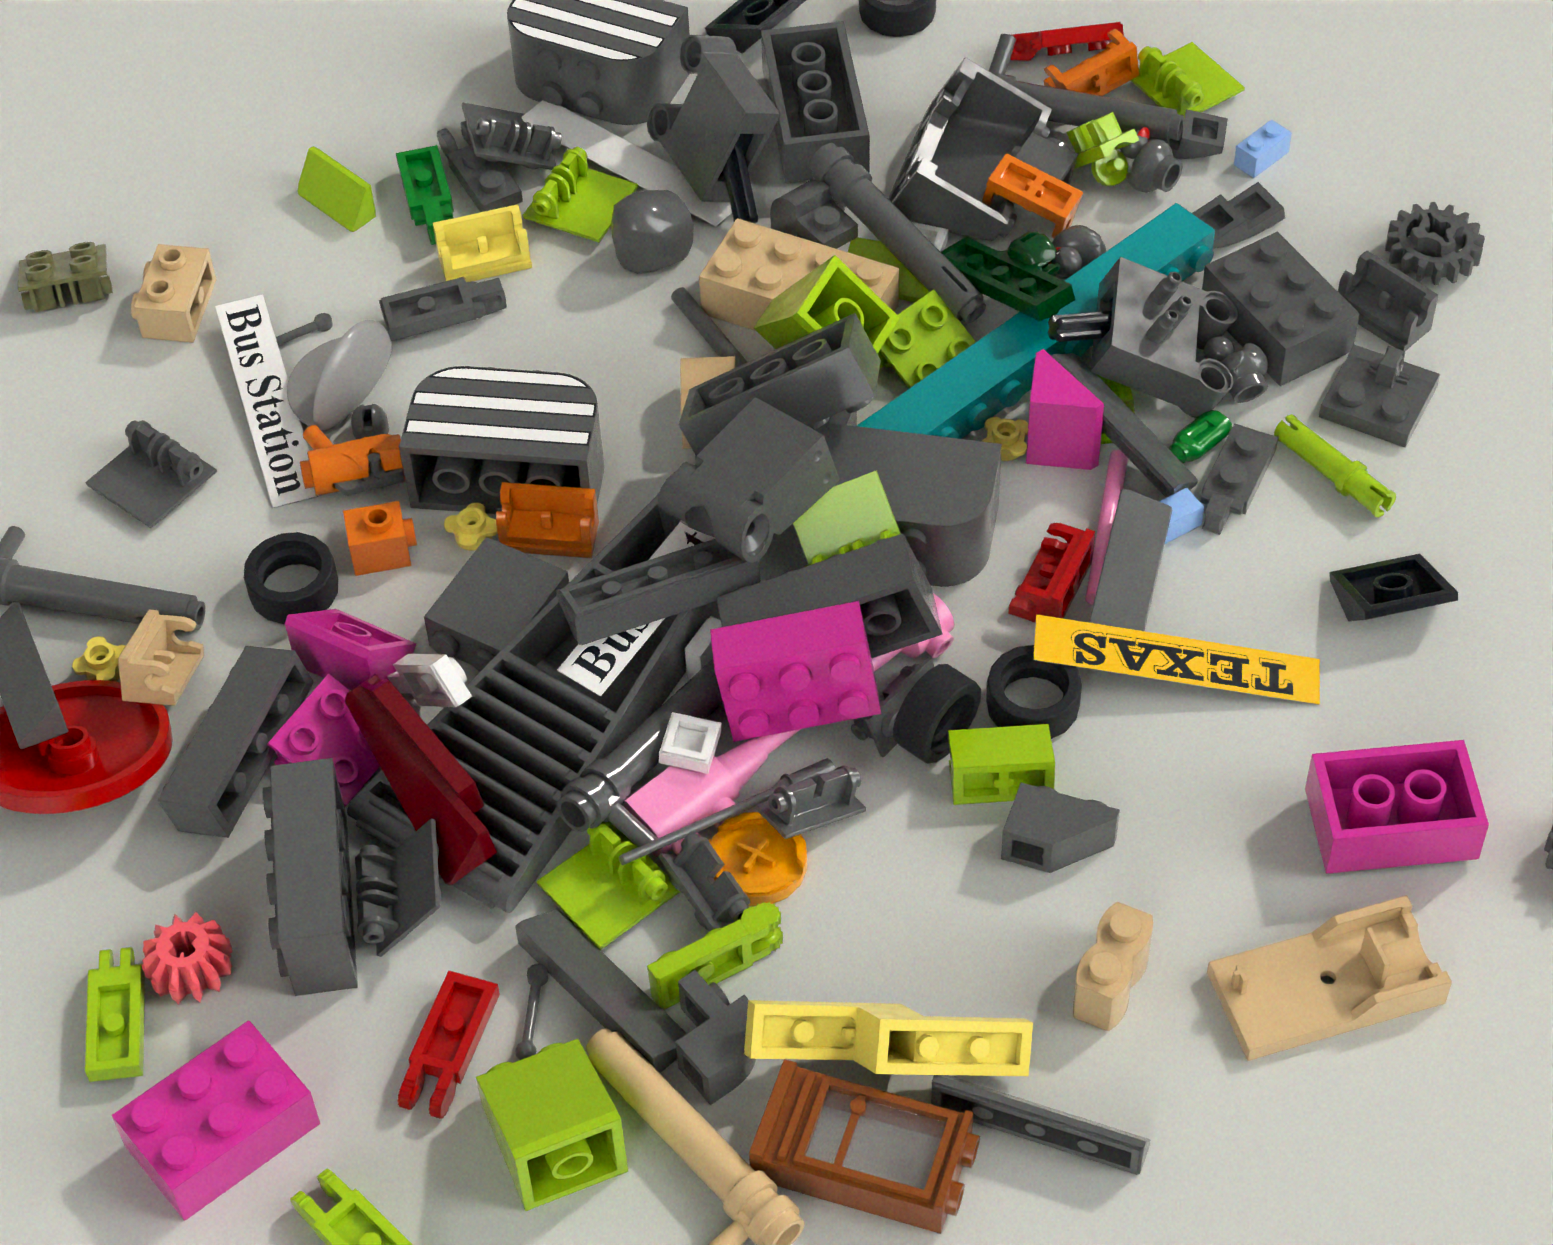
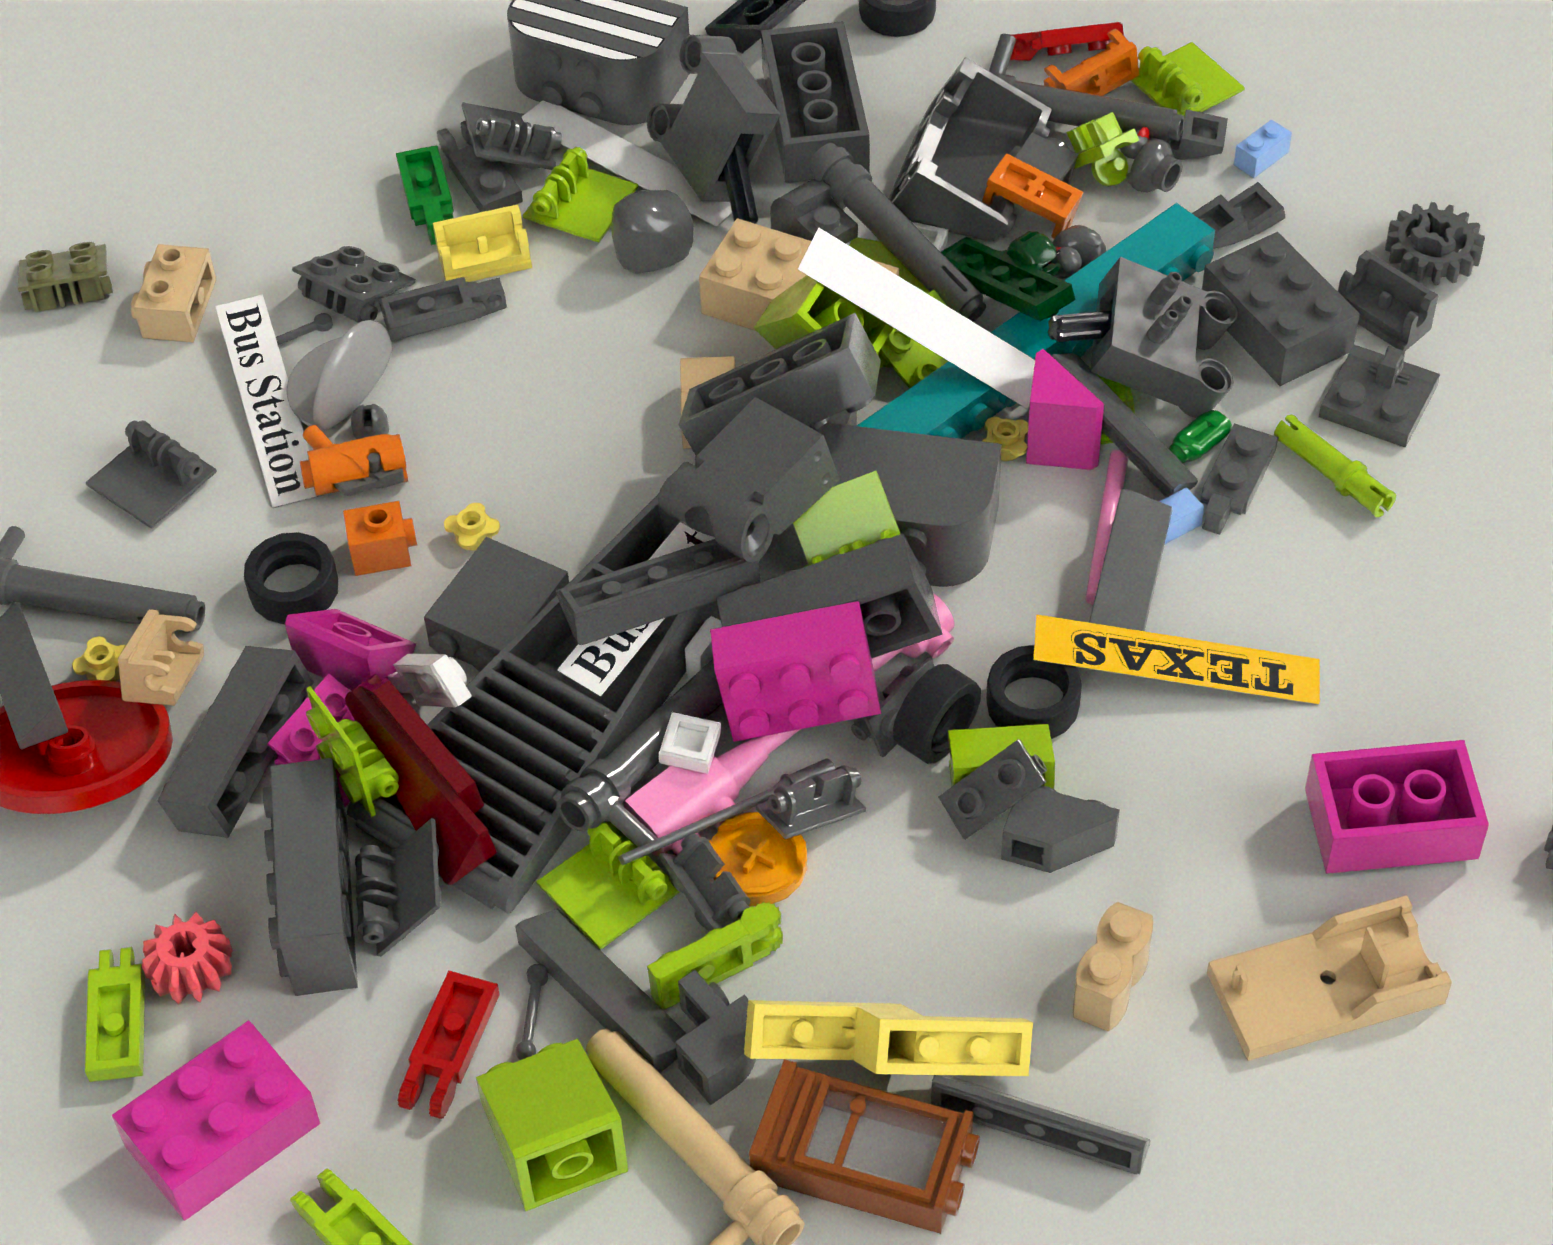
(336, 190): lime slope -> none
(349, 282): none -> dark grey hinge
(355, 756): none -> lime hinge
(494, 427): dark grey brick -> none
(548, 519): orange hinge -> none
(705, 325): dark grey bar -> none
(919, 316): none -> white sticker
(993, 788): none -> dark grey hinge
(1054, 574): red hinge -> none
(1246, 366): dark grey animal -> none
(1390, 587): black slope -> none

